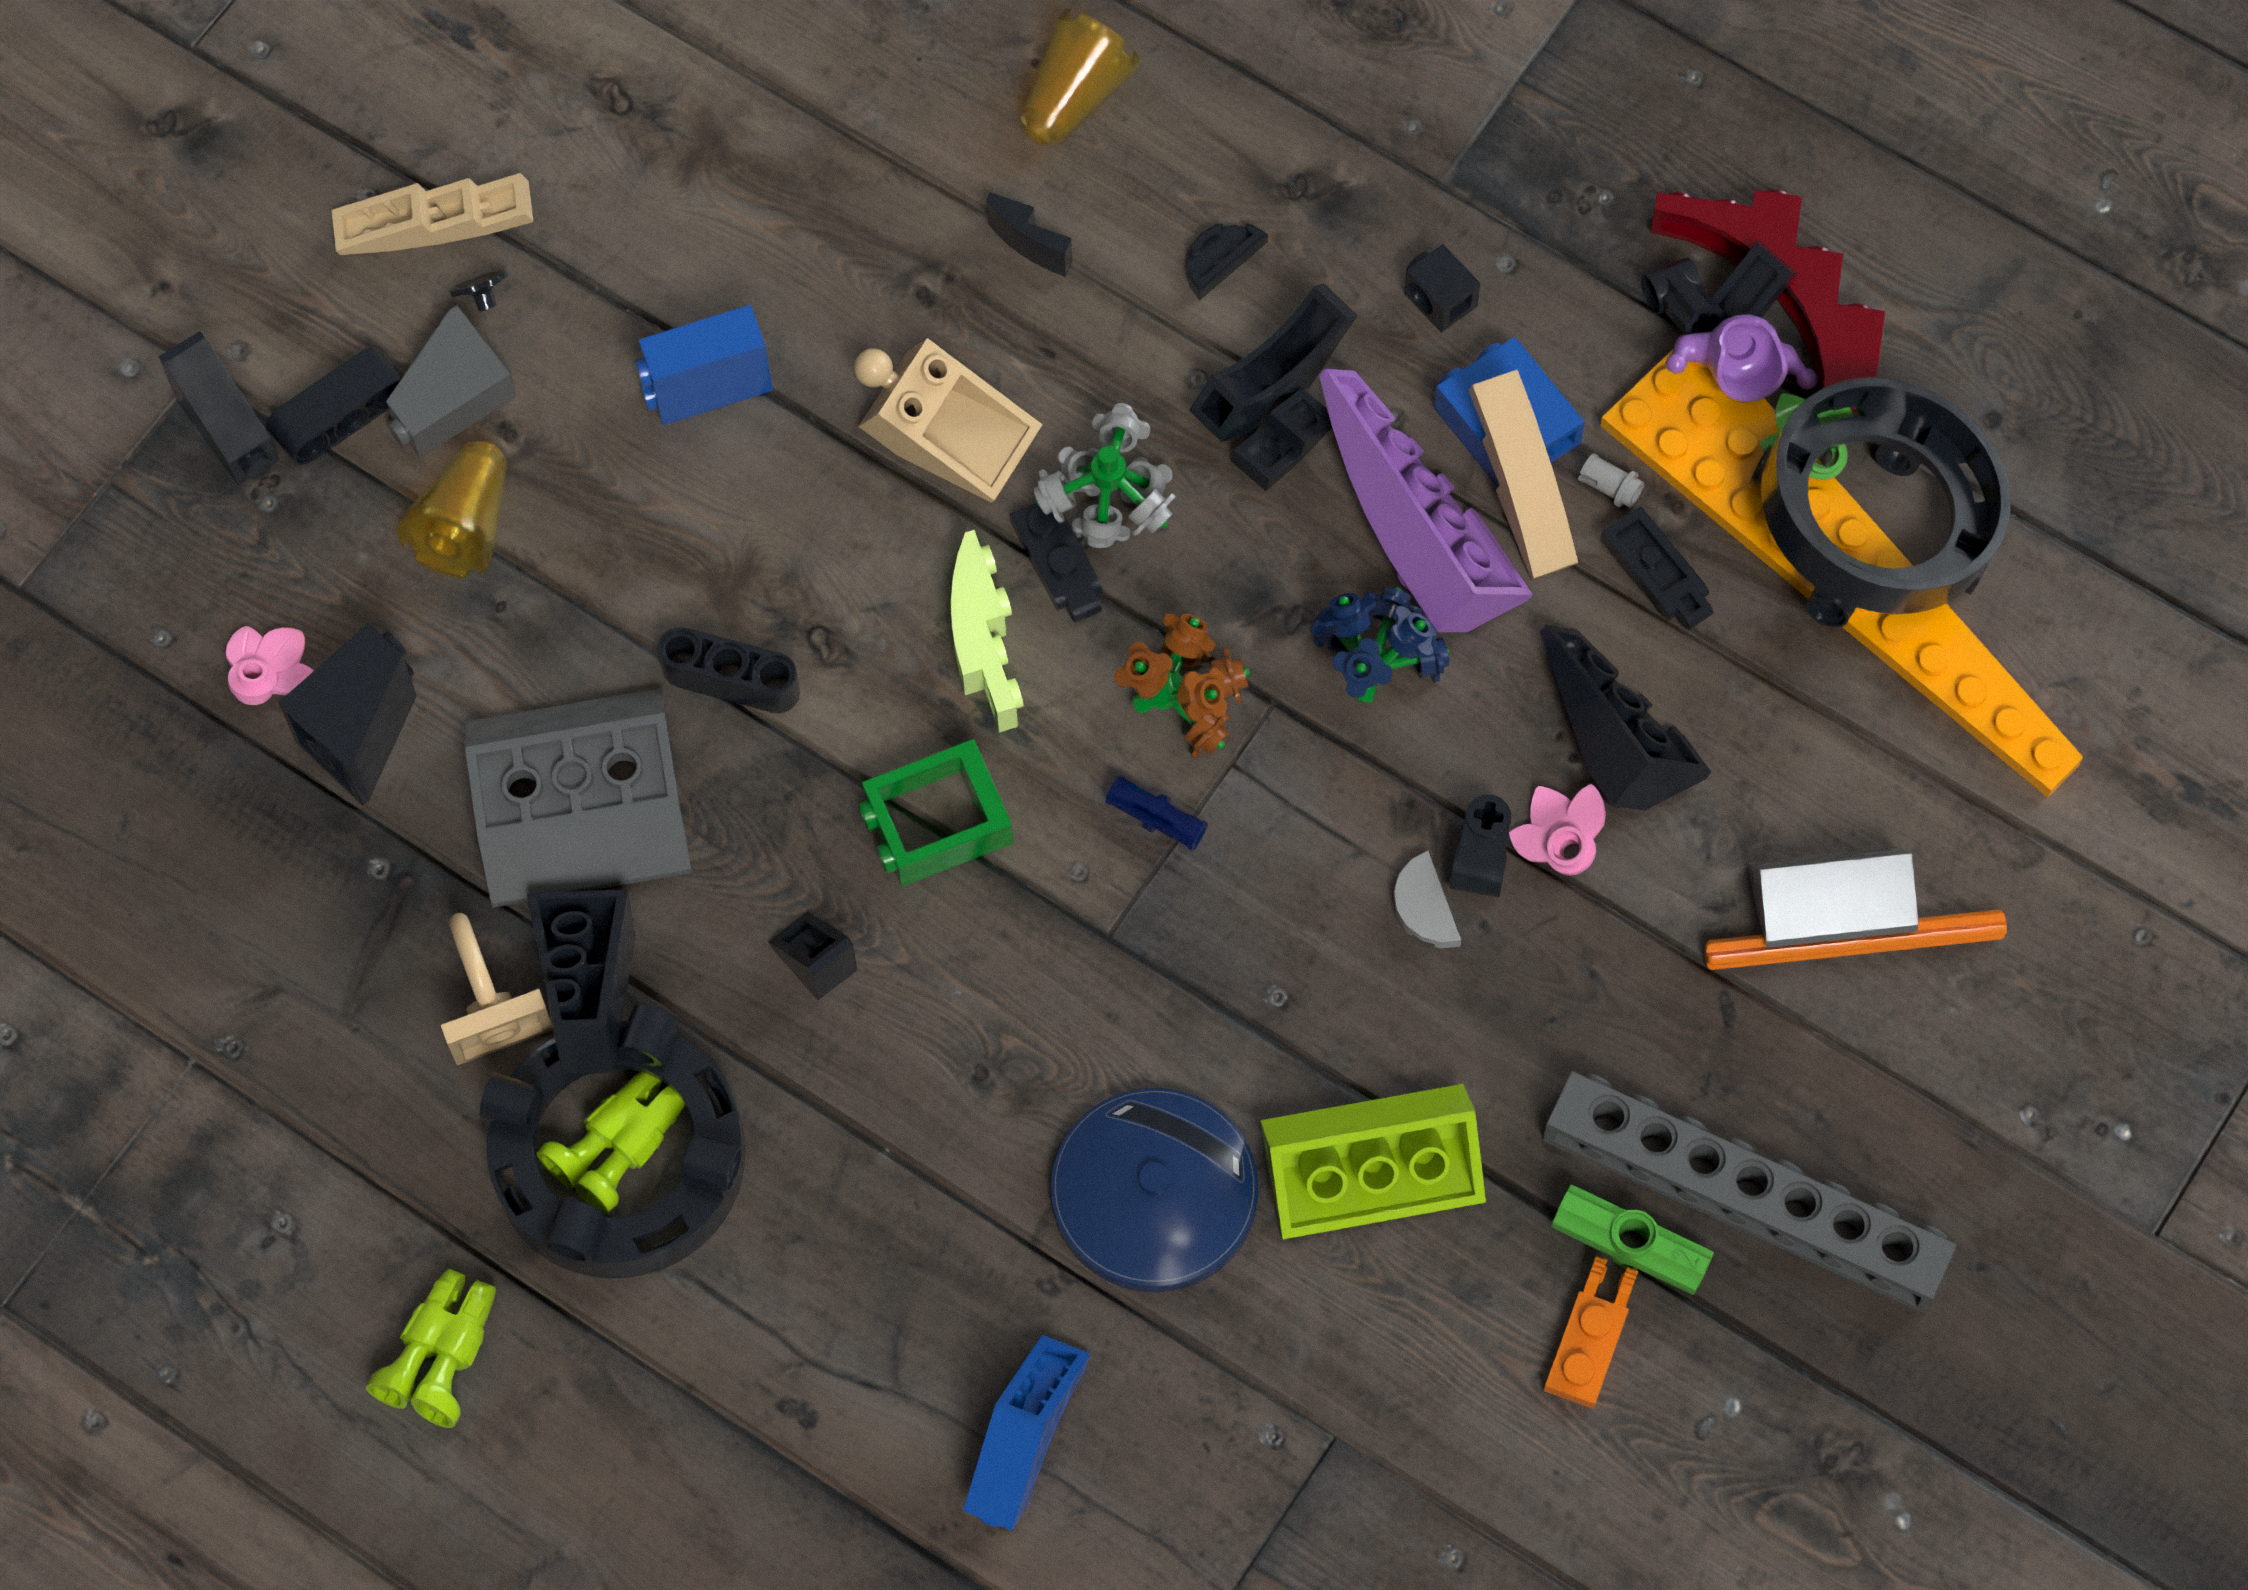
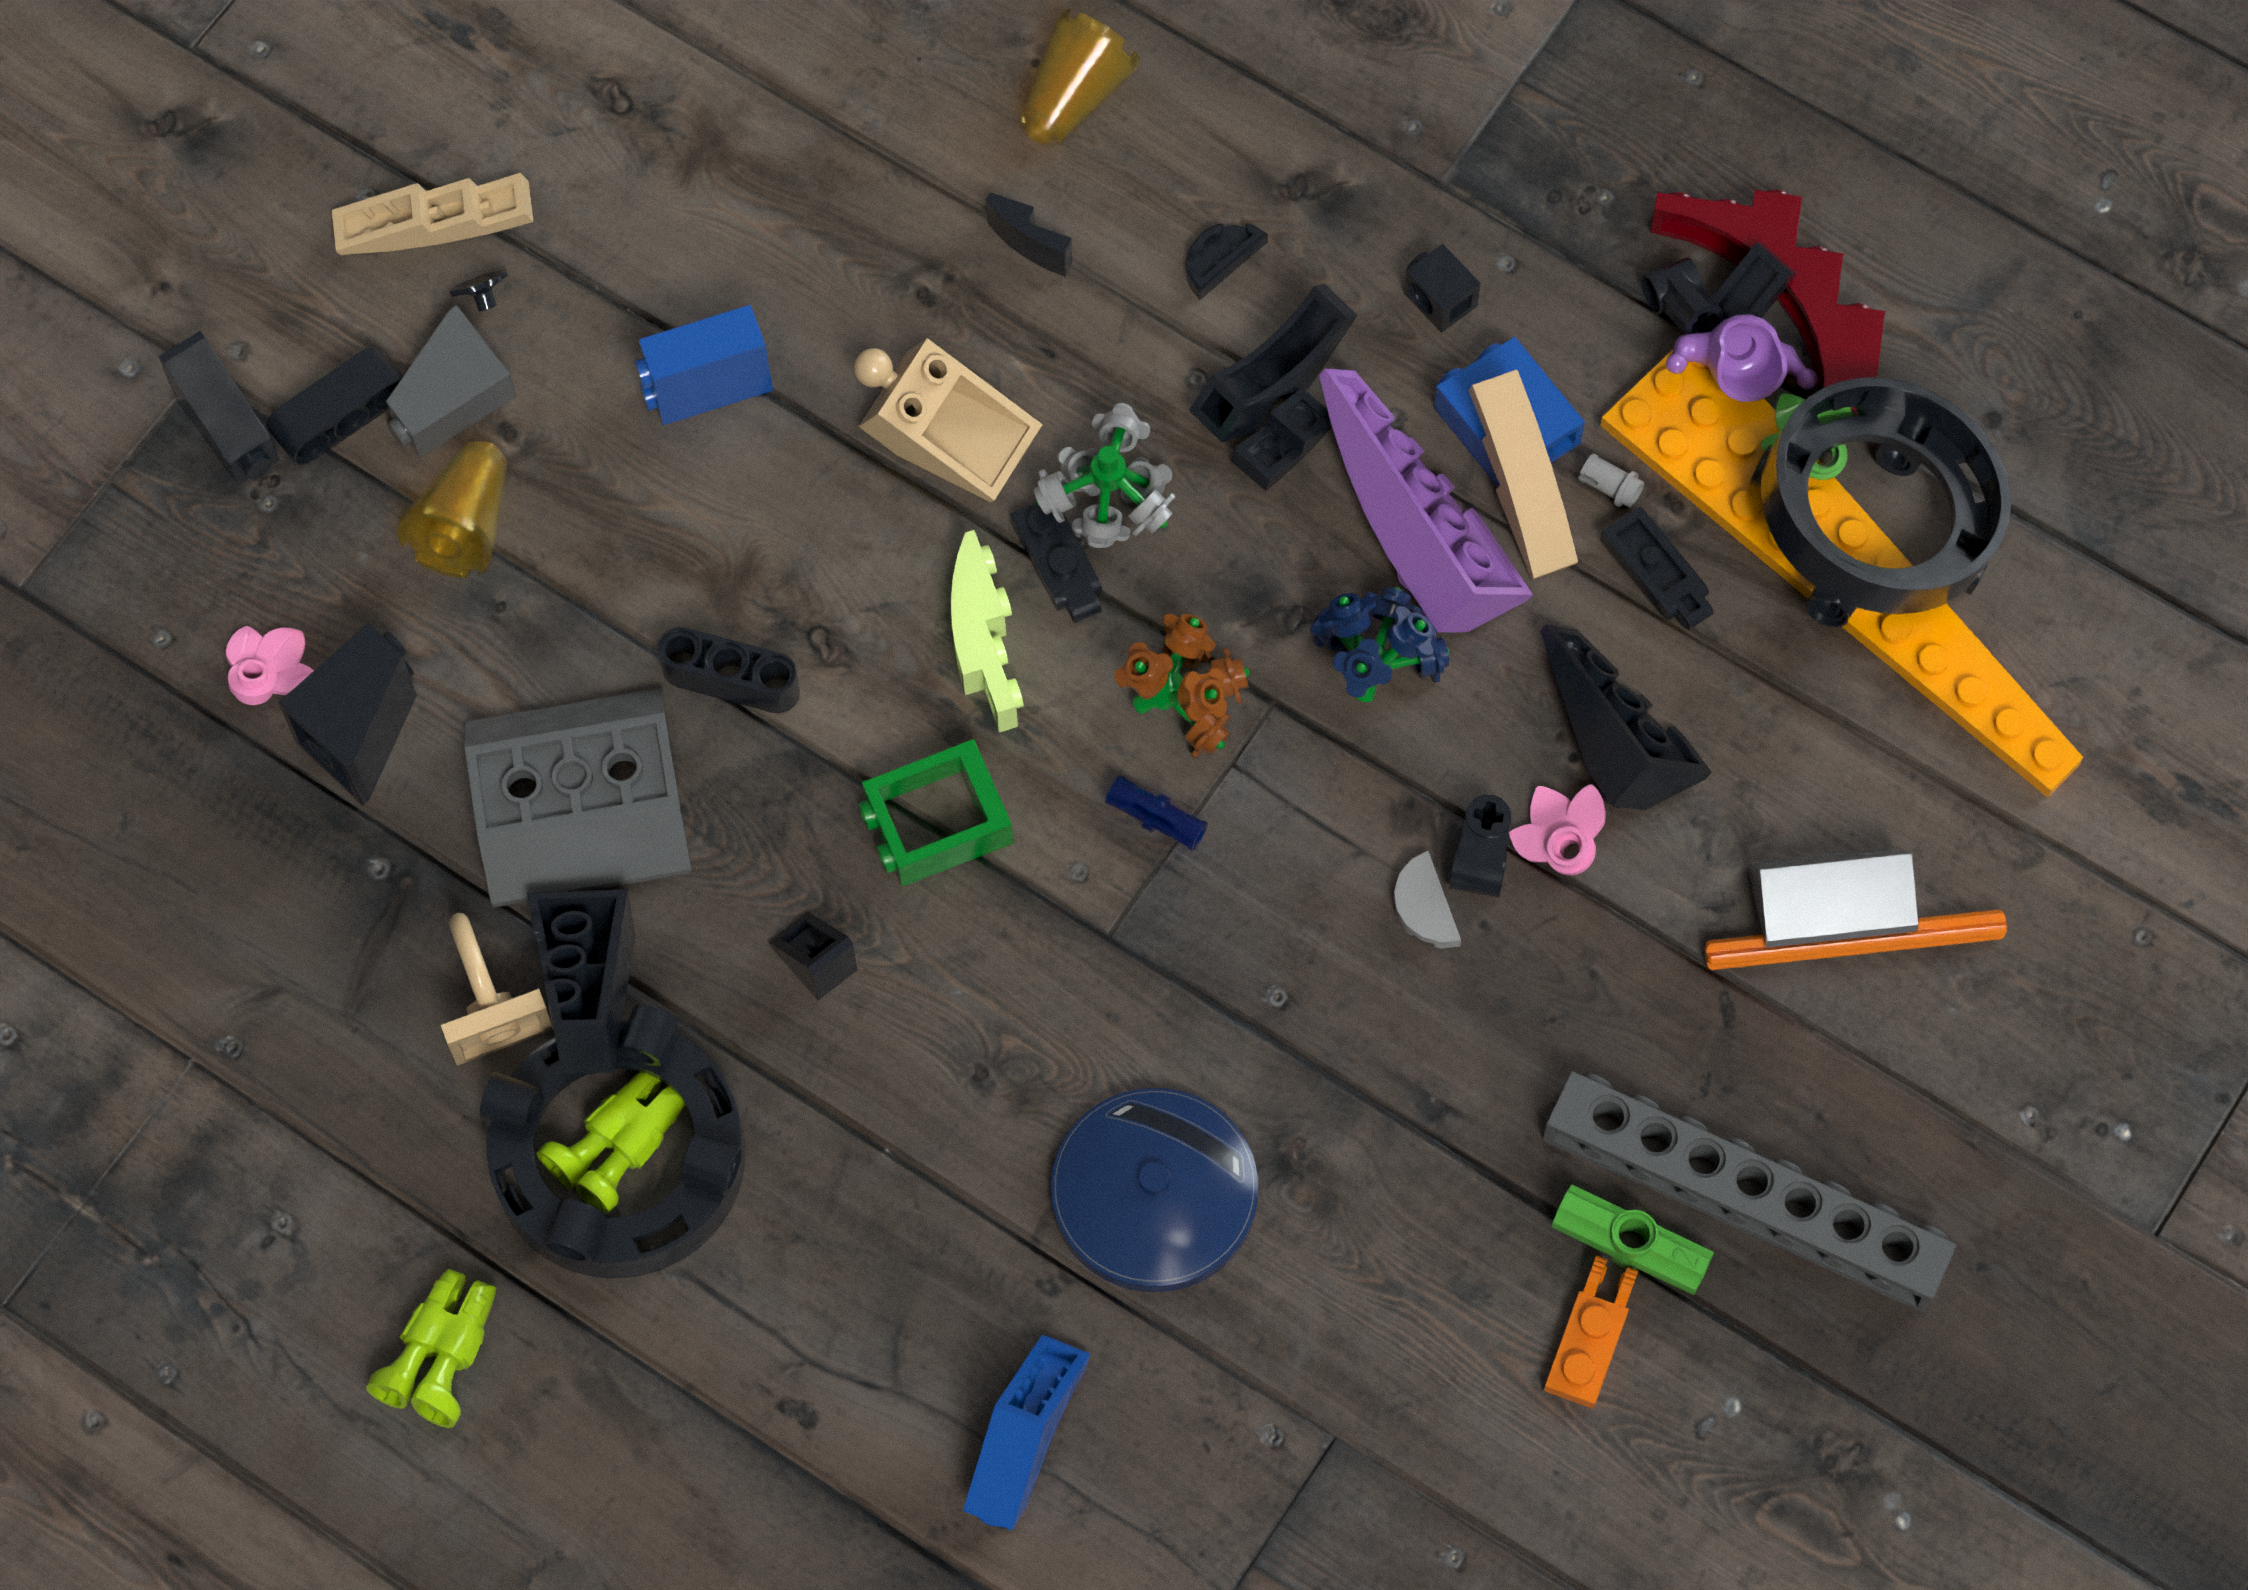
(1374, 1161): lime slope -> none

